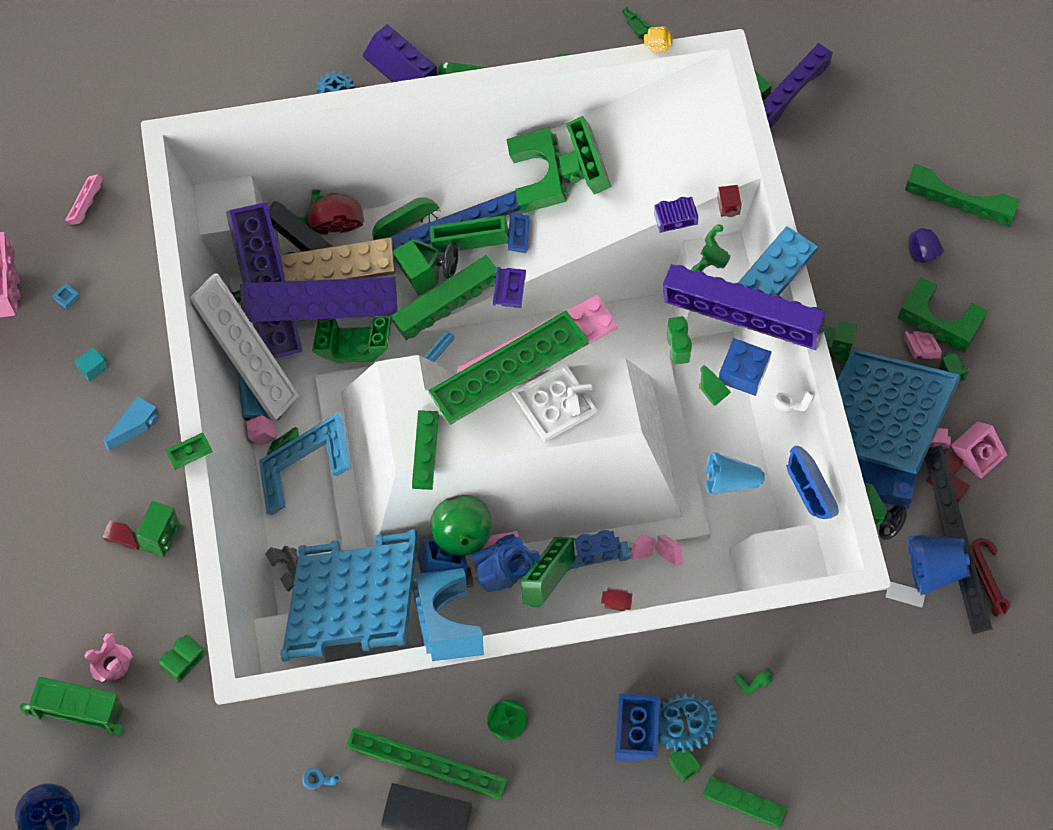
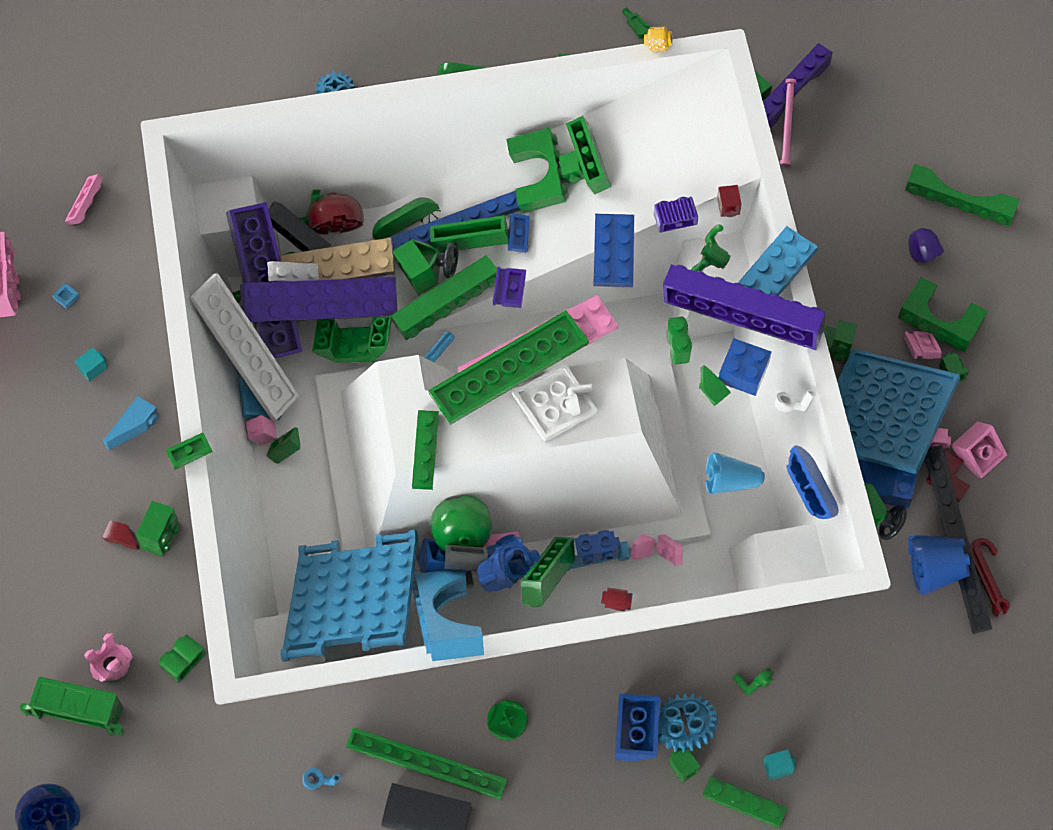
(288, 556): dark grey piece -> none
(292, 271): none -> white plate
(327, 432): dark azure plate -> none
(397, 57): dark purple slope -> none
(464, 557): none -> dark grey brick
(614, 250): none -> blue plate
(779, 764): none -> teal brick
(788, 122): none -> bright pink bar
(905, 594): white sticker -> none

